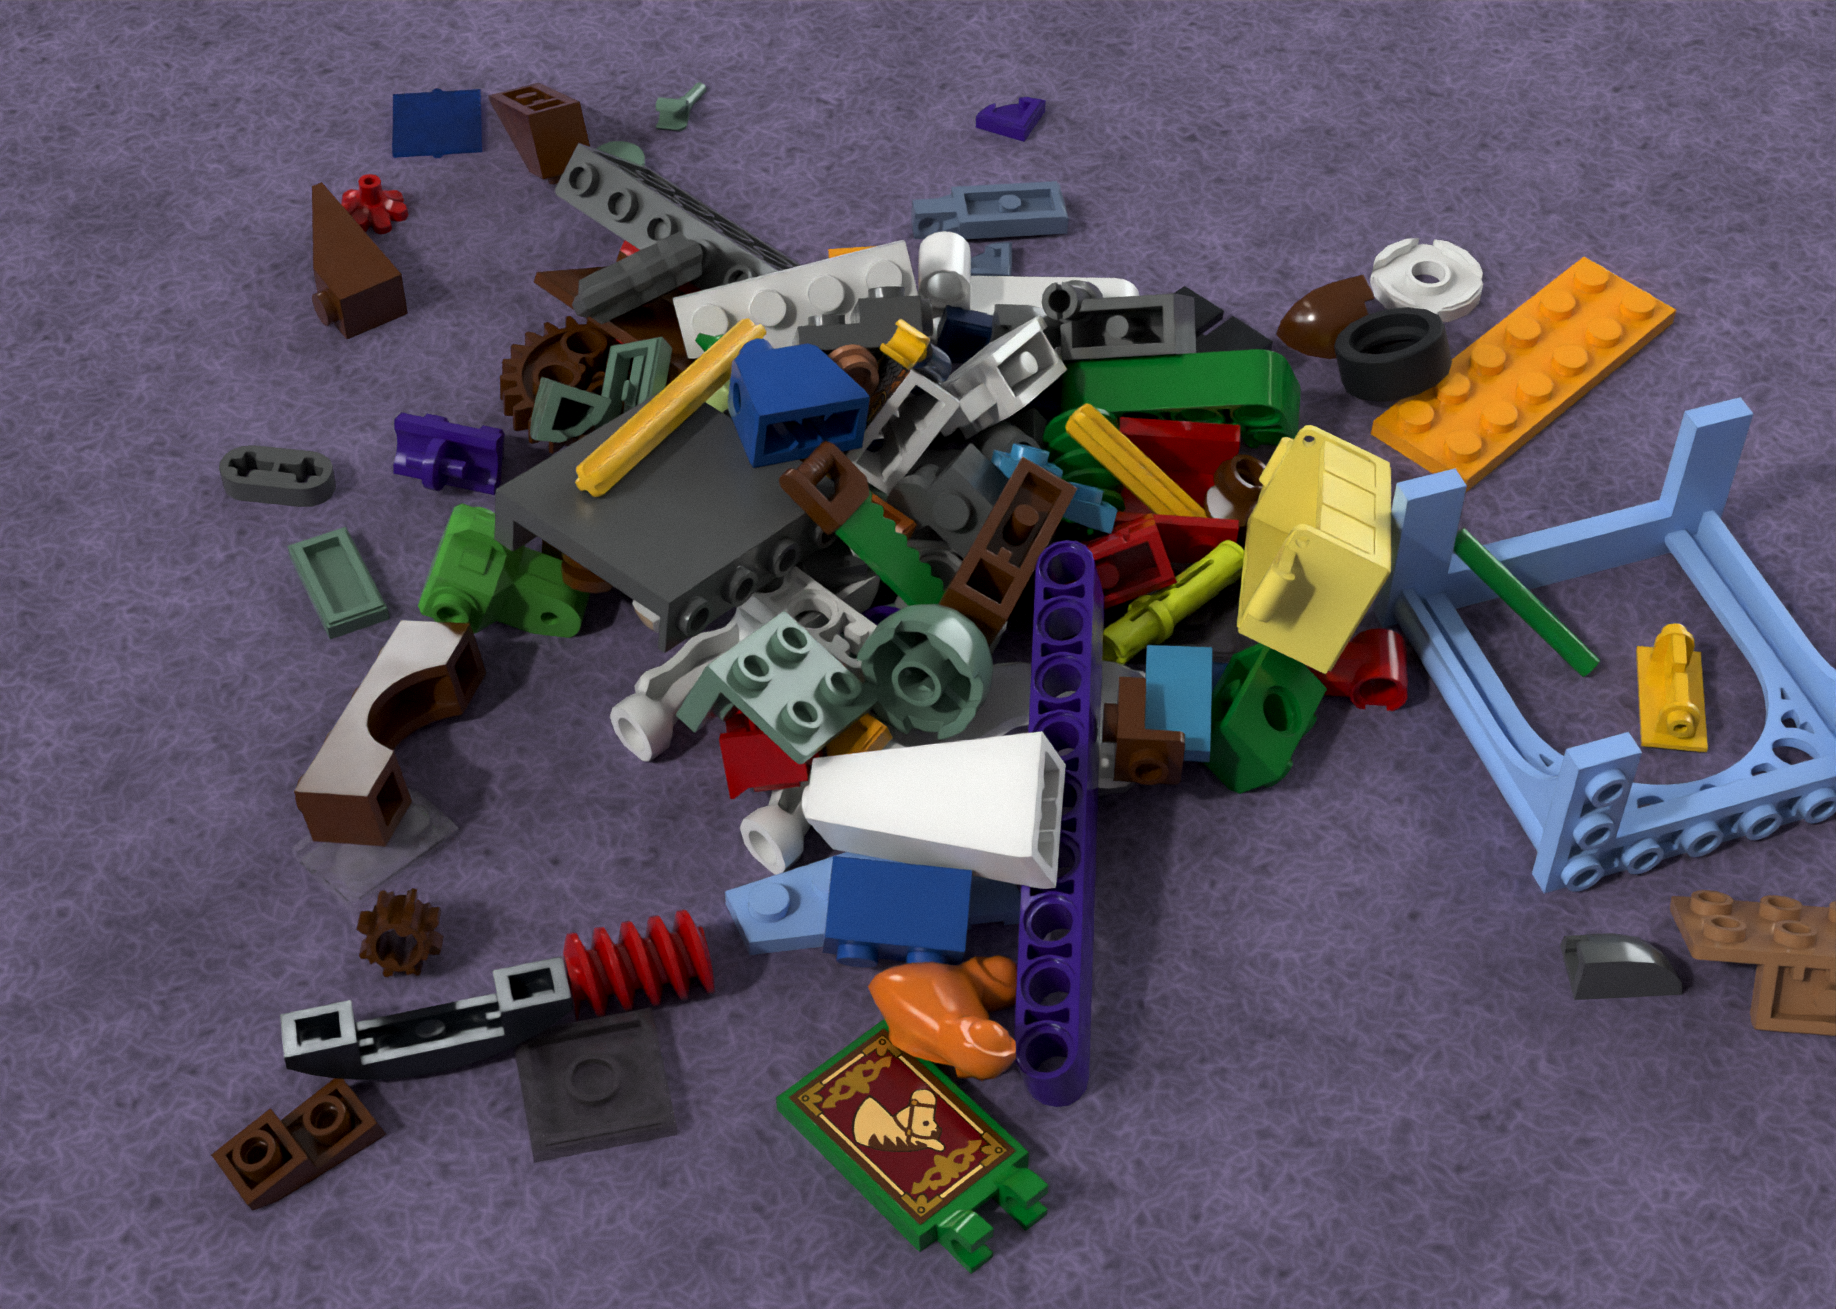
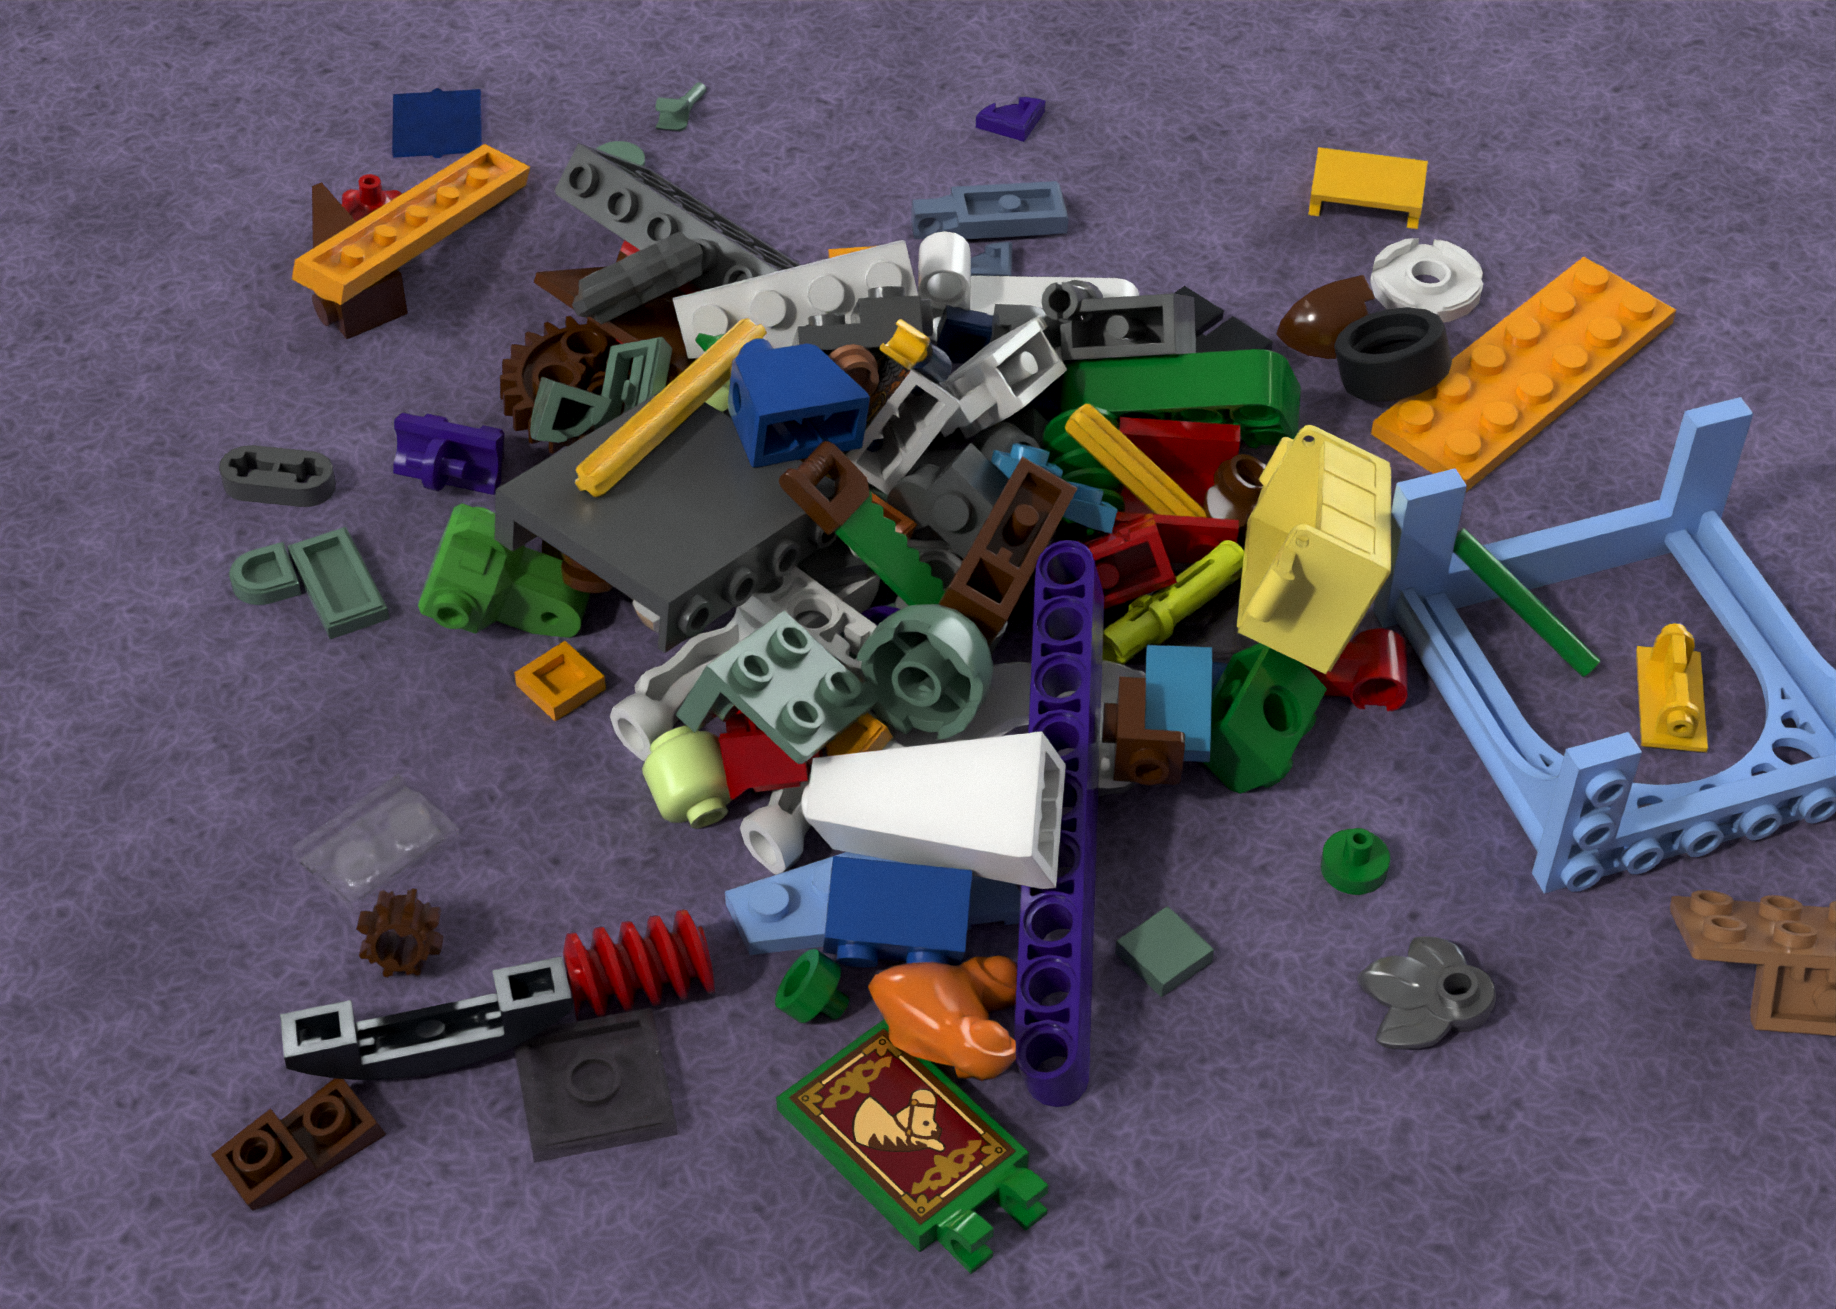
(264, 576): none -> sand green tile
(355, 781): reddish brown arch -> none
(409, 224): none -> light orange plate
(542, 127): reddish brown slope -> none
(560, 680): none -> light orange tile
(688, 777): none -> yellowish green head
(811, 988): none -> green tile
(1164, 951): none -> sand green tile
(1355, 861): none -> green tile
(1369, 182): none -> yellow hinge
(1421, 991): none -> flat silver plate
(1617, 967): dark grey brick -> none

